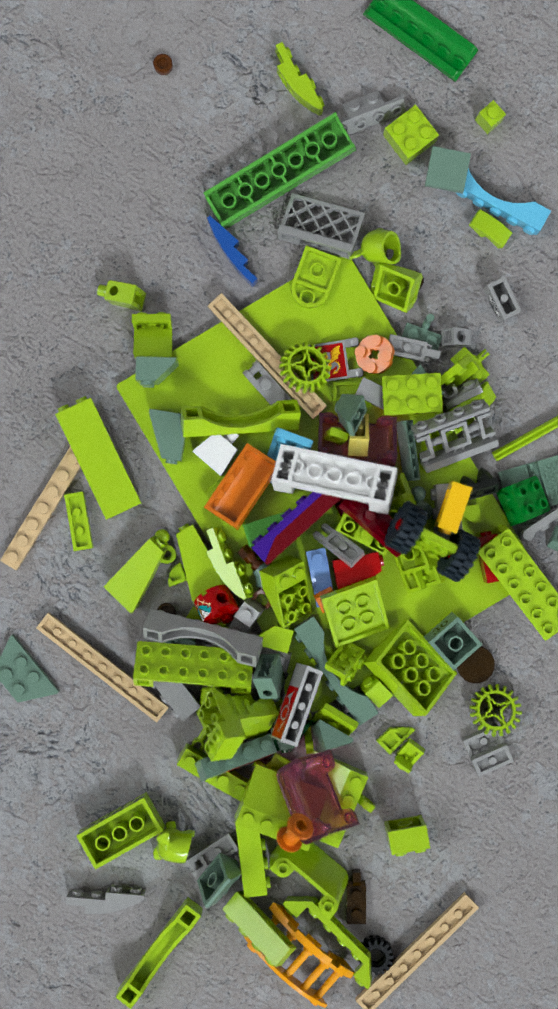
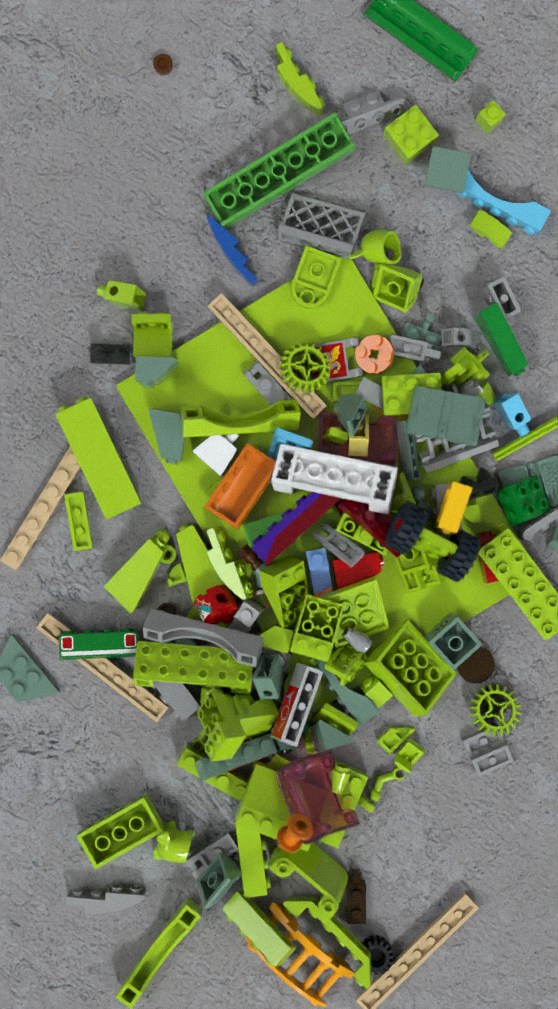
(98, 645): none -> green brick
(110, 354): none -> pearl dark grey tile
(316, 628): none -> lime slope
(340, 777): none -> lime cone
(358, 640): none -> light grey cone
(376, 792): none -> lime arm
(407, 835): lime brick -> none
(445, 415): none -> sand green piece
(501, 339): none -> green slope
(513, 412): none -> medium azure torso

